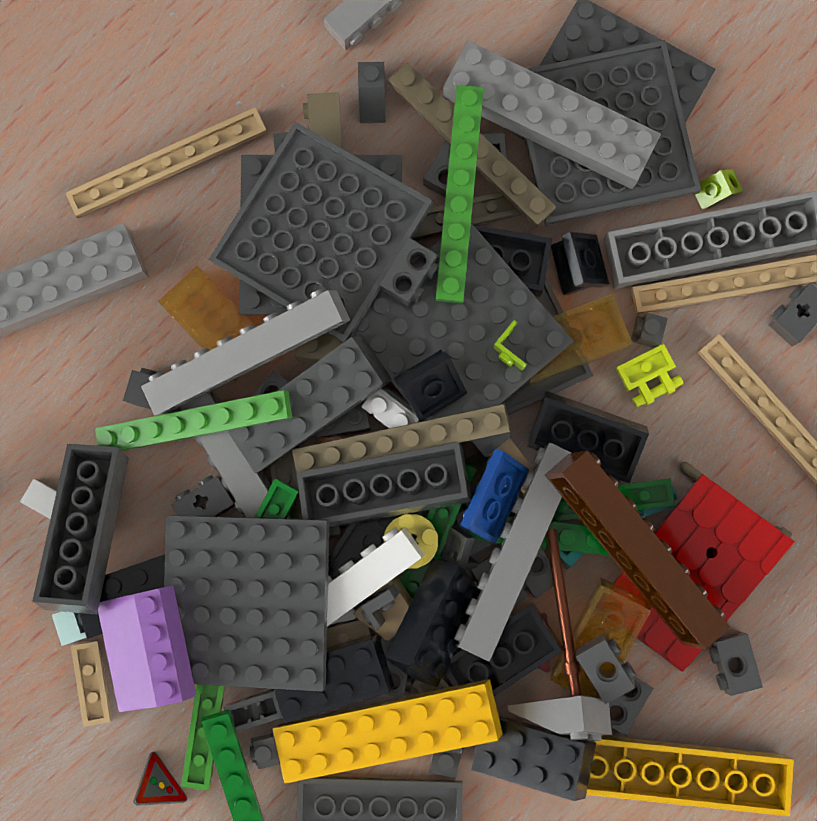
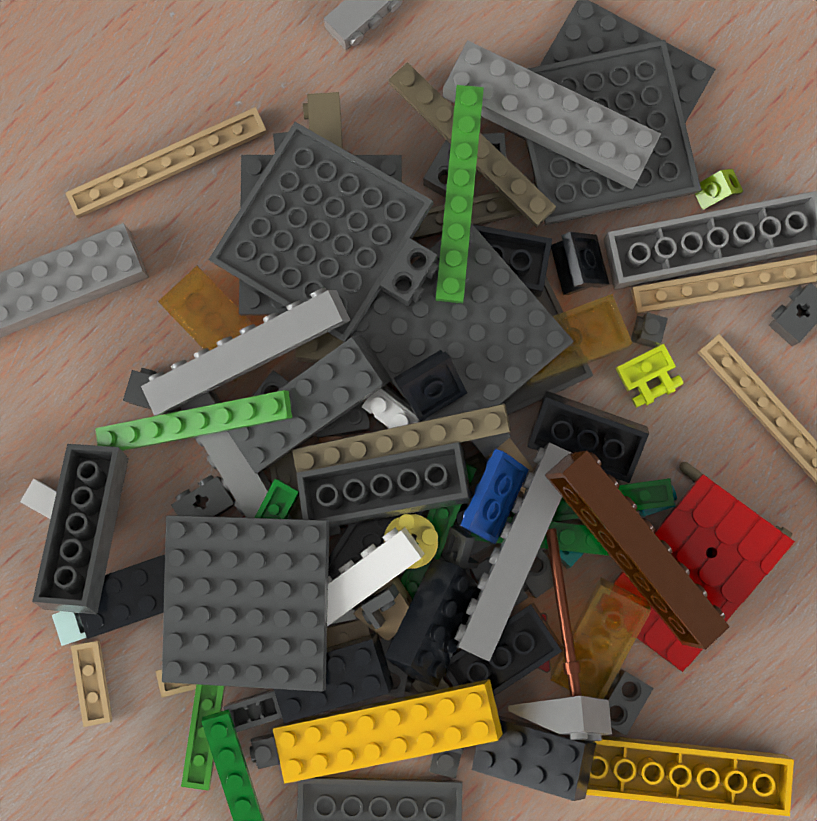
(146, 650): medium lavender slope -> none
(158, 785): piece -> none
(371, 92): dark grey slope -> none
(505, 355): lime bracket -> none
(607, 683): dark grey brick -> none
(746, 676): dark grey brick -> none

